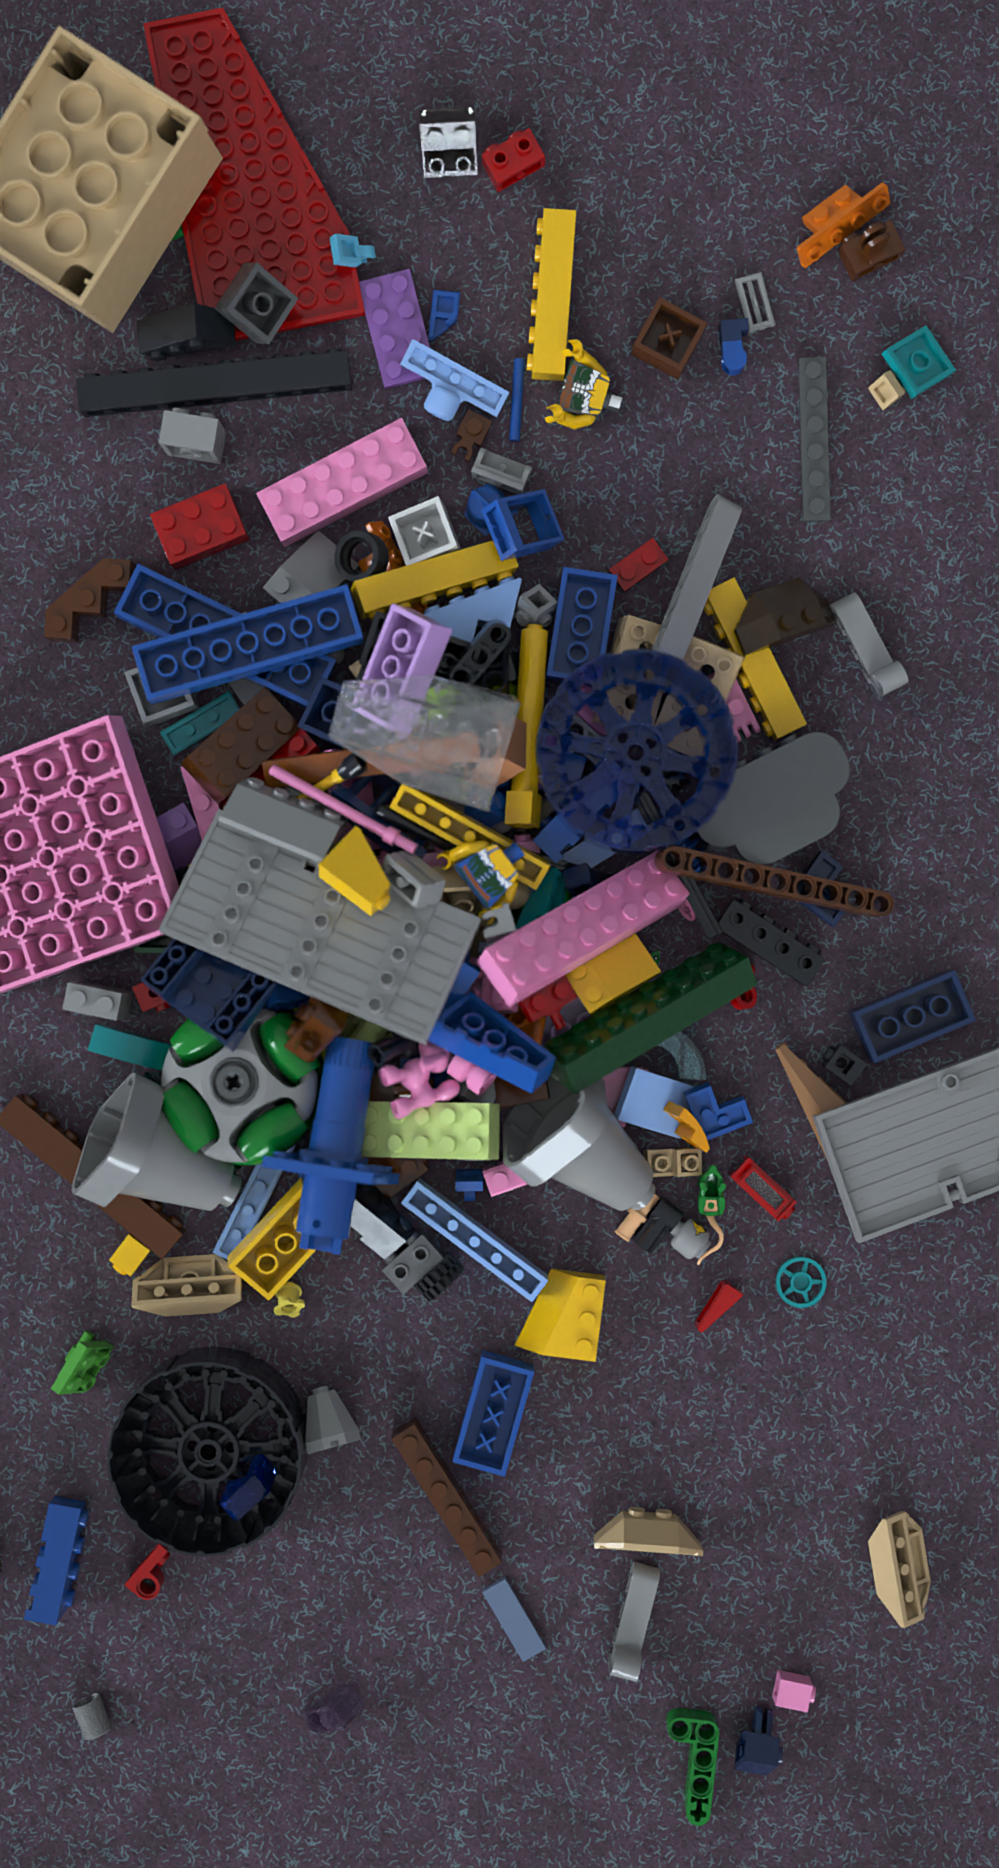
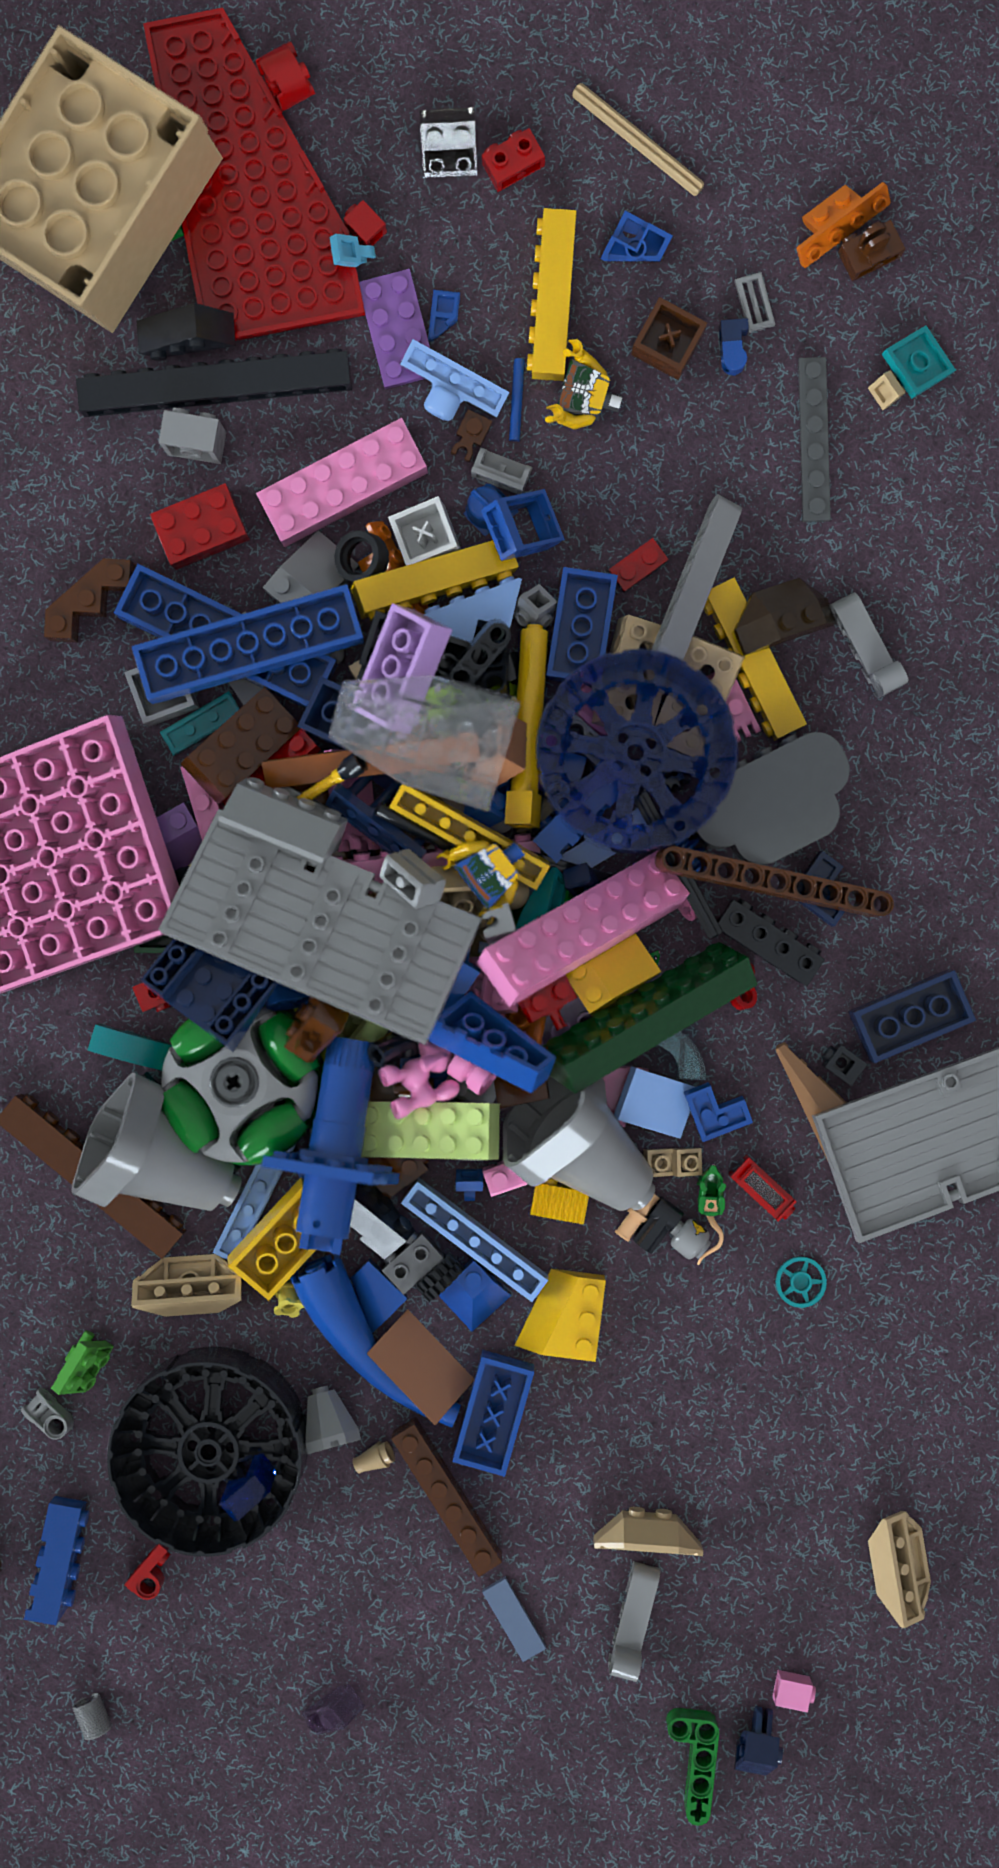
(46, 1413): none -> light grey piece
(98, 1000): light grey brick -> none
(129, 1255): yellow brick -> none
(256, 303): dark grey brick -> none
(285, 76): none -> red brick
(336, 1312): none -> blue brick
(356, 873): yellow slope -> none
(364, 223): none -> red brick
(374, 1458): none -> tan cone
(376, 1294): none -> blue slope
(389, 835): bright pink bar -> none
(420, 1367): none -> nougat sticker
(474, 1294): none -> blue slope
(559, 1202): none -> yellow brick
(638, 139): none -> tan axle
(646, 246): none -> blue slope
(689, 1128): light orange slope -> none
(721, 1300): red slope -> none

